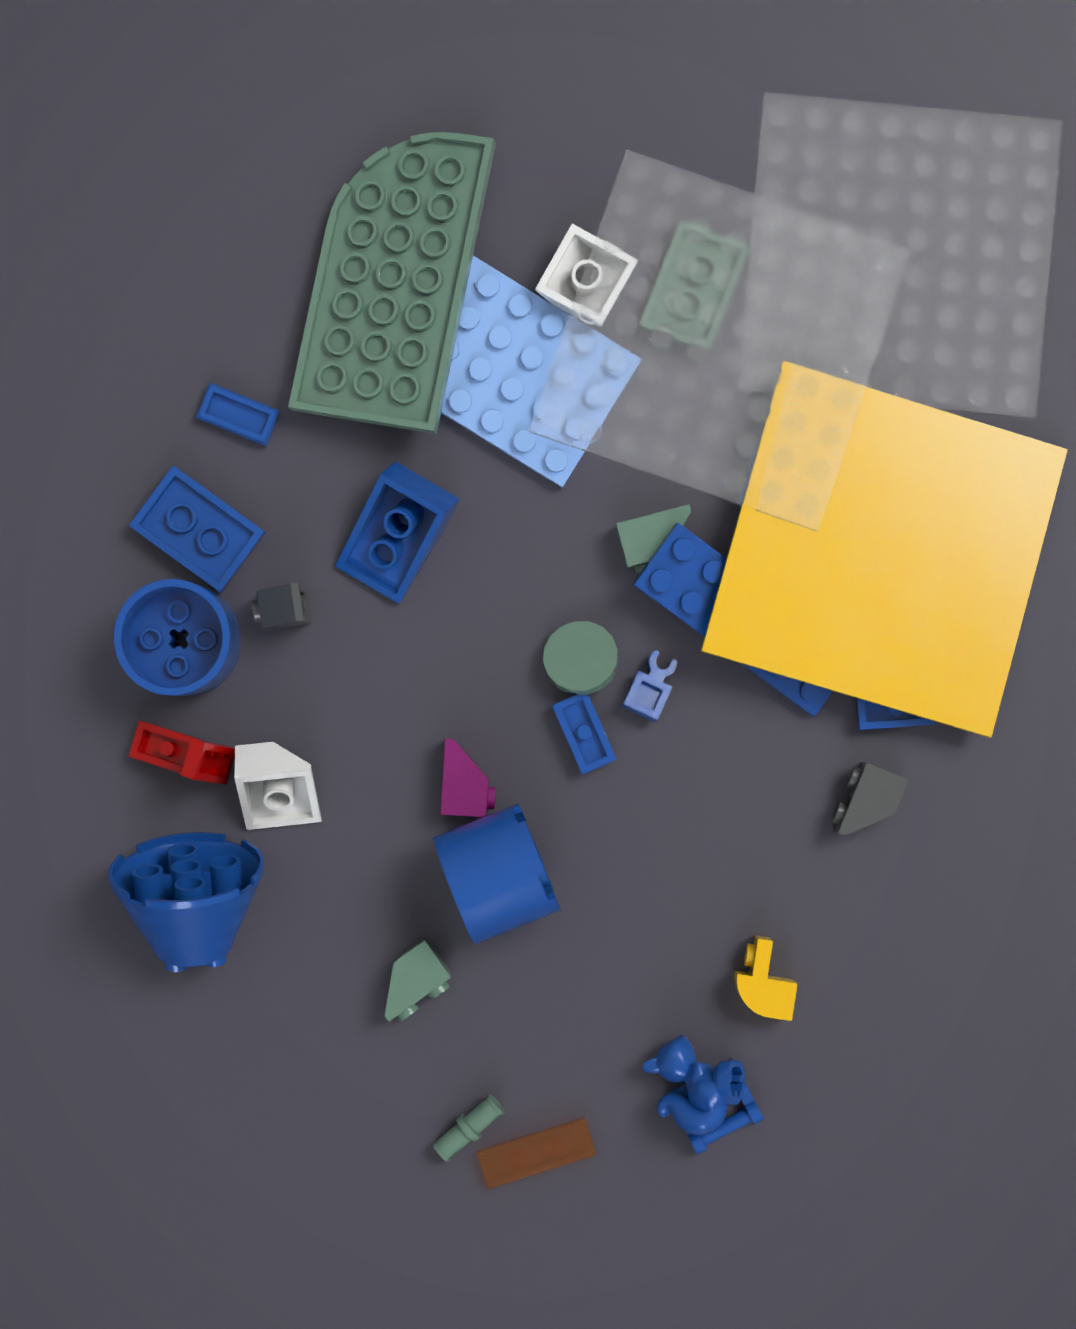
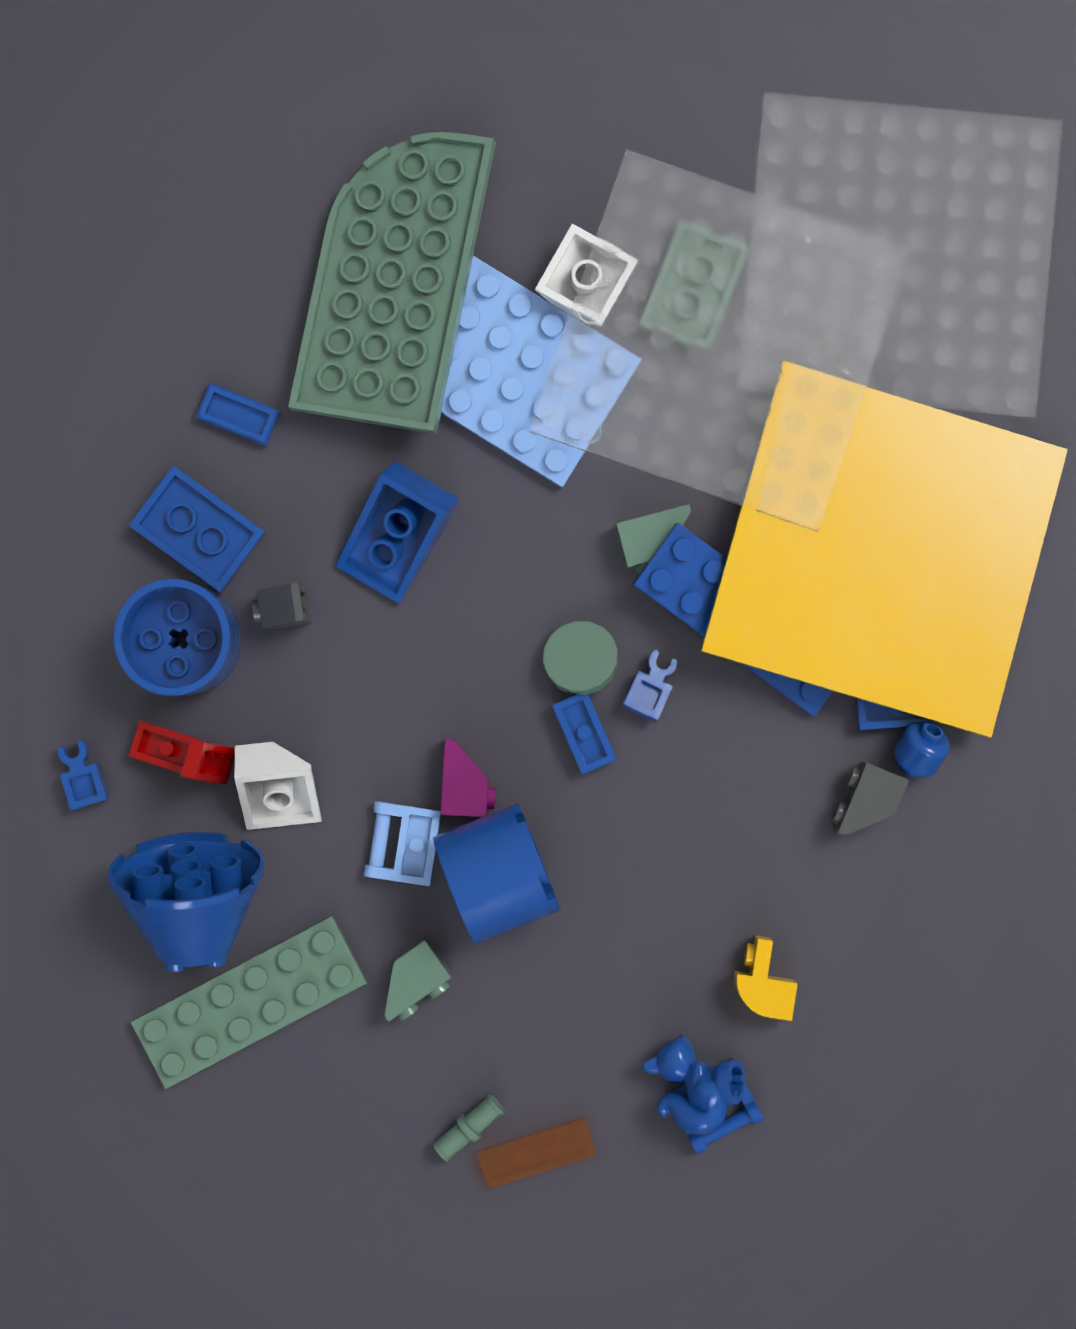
(83, 782): none -> blue plate
(249, 1002): none -> sand green plate
(415, 844): none -> light blue plate
(921, 749): none -> blue head

